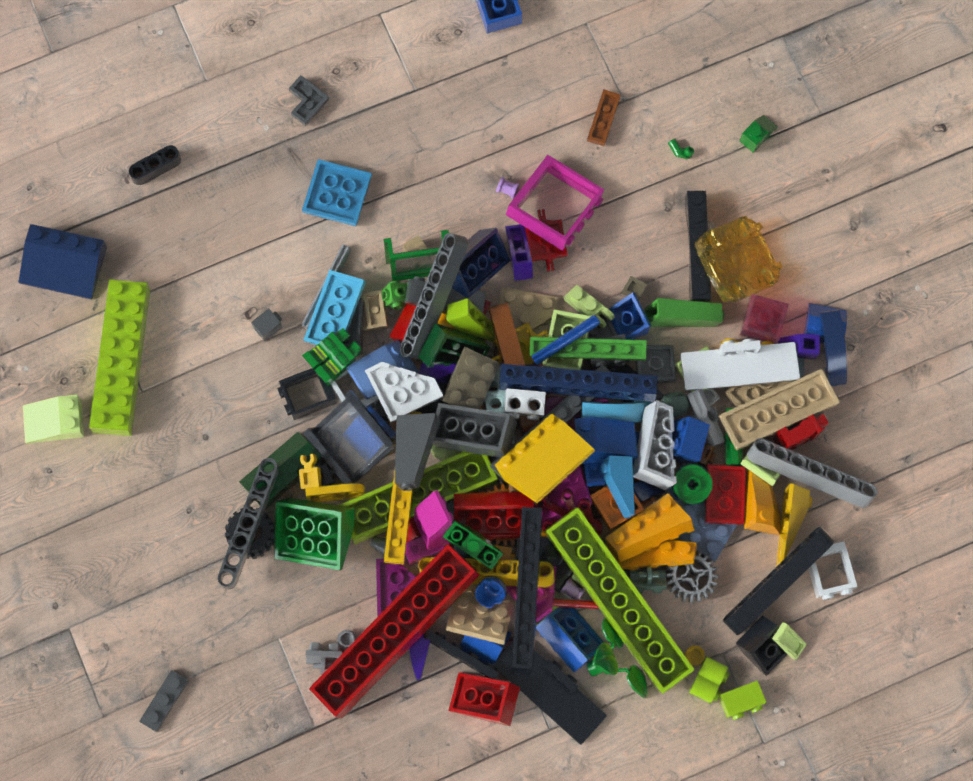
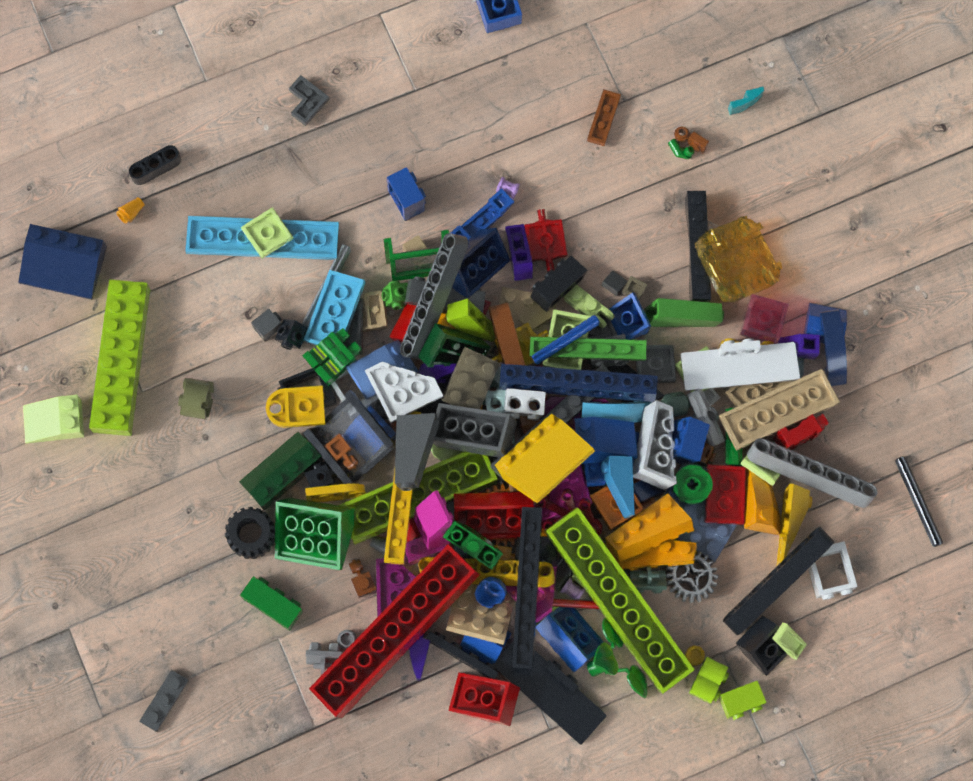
(129, 211): none -> light orange cone
(196, 400): none -> olive brick
(226, 238): none -> medium azure plate
(248, 533): dark grey beam -> none
(267, 233): none -> yellowish green tile
(272, 602): none -> green brick
(291, 334): none -> black brick
(298, 407): none -> yellow tile
(310, 475): yellow plate -> none
(337, 192): dark azure plate -> none
(340, 448): none -> dark orange plate
(363, 582): none -> dark orange plate
(406, 194): none -> blue brick
(486, 216): none -> blue slope
(558, 283): none -> black brick
(569, 177): dark pink window -> none
(614, 283): none -> dark grey slope
(695, 141): none -> dark orange plate
(749, 99): none -> teal slope
(757, 133): green slope -> none
(919, 501): none -> black axle

